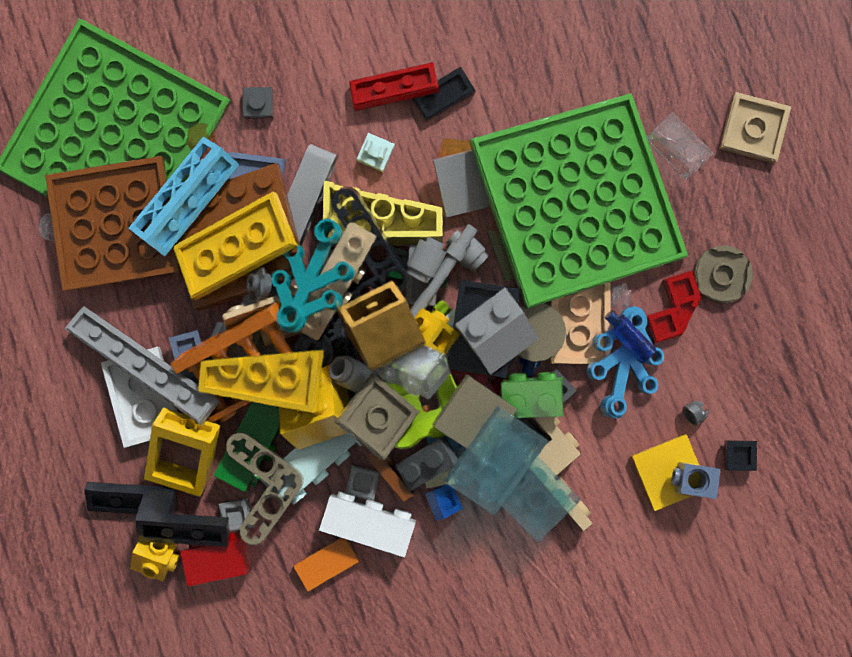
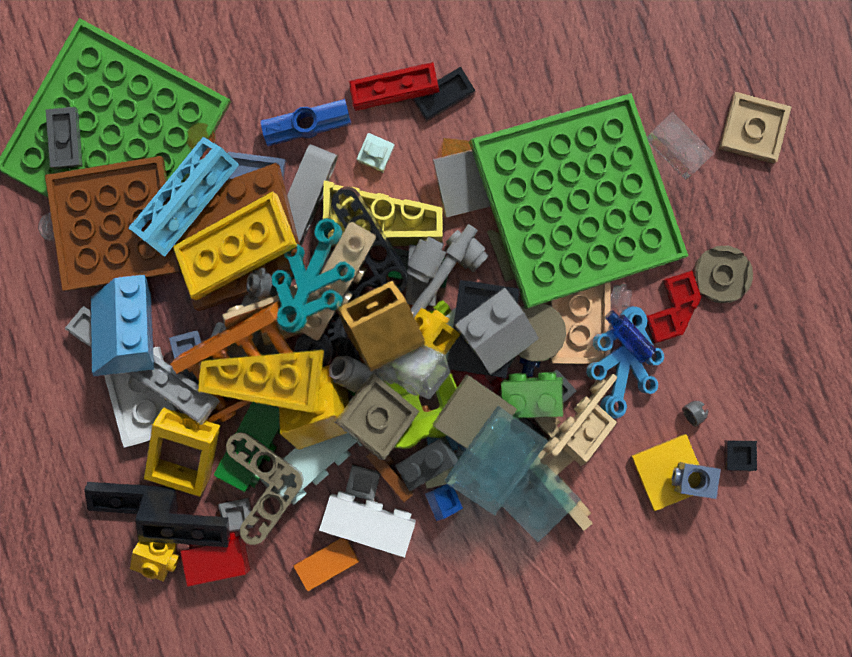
(64, 138): none -> dark grey plate
(122, 327): none -> dark azure slope
(258, 102): dark grey plate -> none
(286, 127): none -> blue piece
(586, 429): none -> tan bracket

